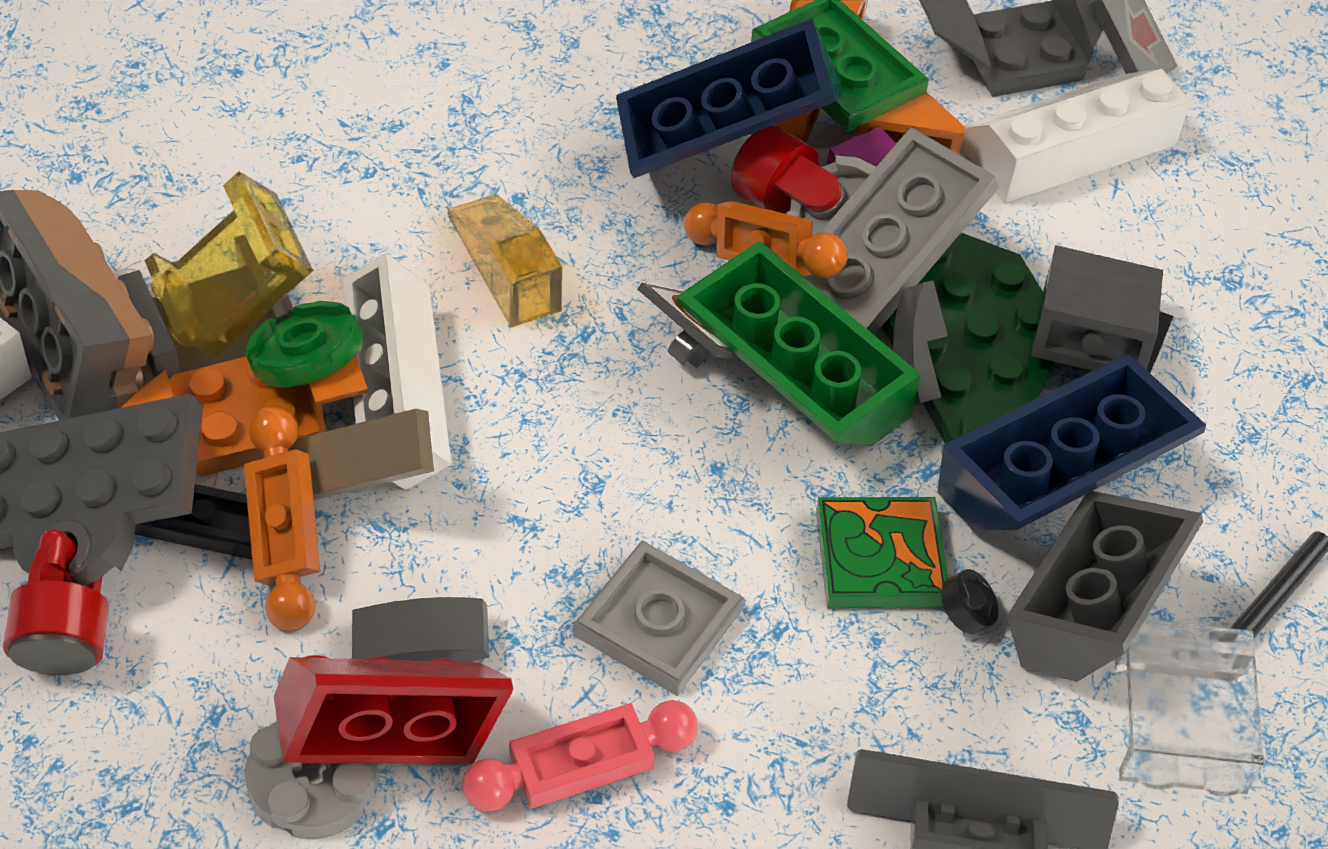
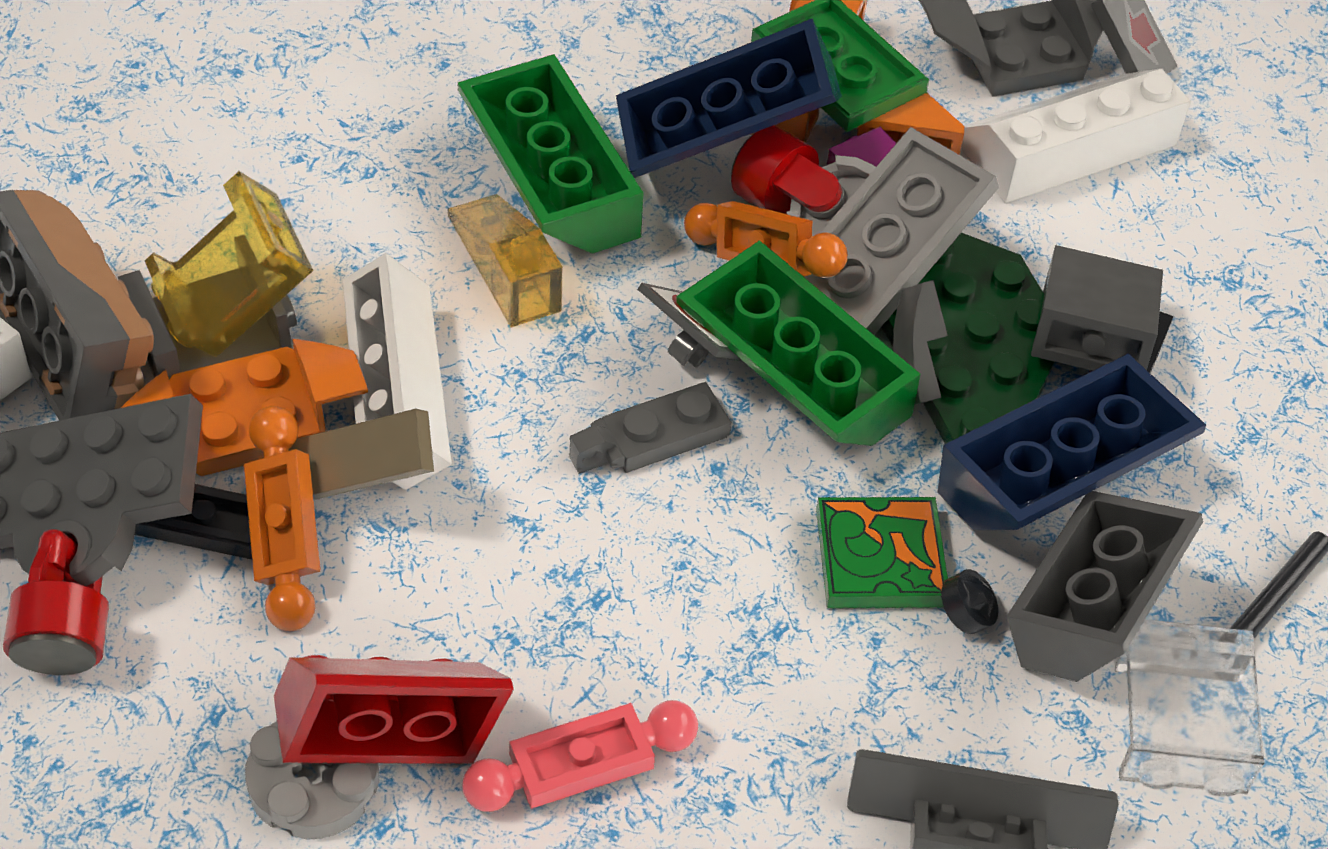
(305, 346): green tile -> none
(422, 630): dark grey slope -> none
(556, 154): none -> green slope
(651, 431): none -> dark grey hinge
(659, 617): light grey tile -> none

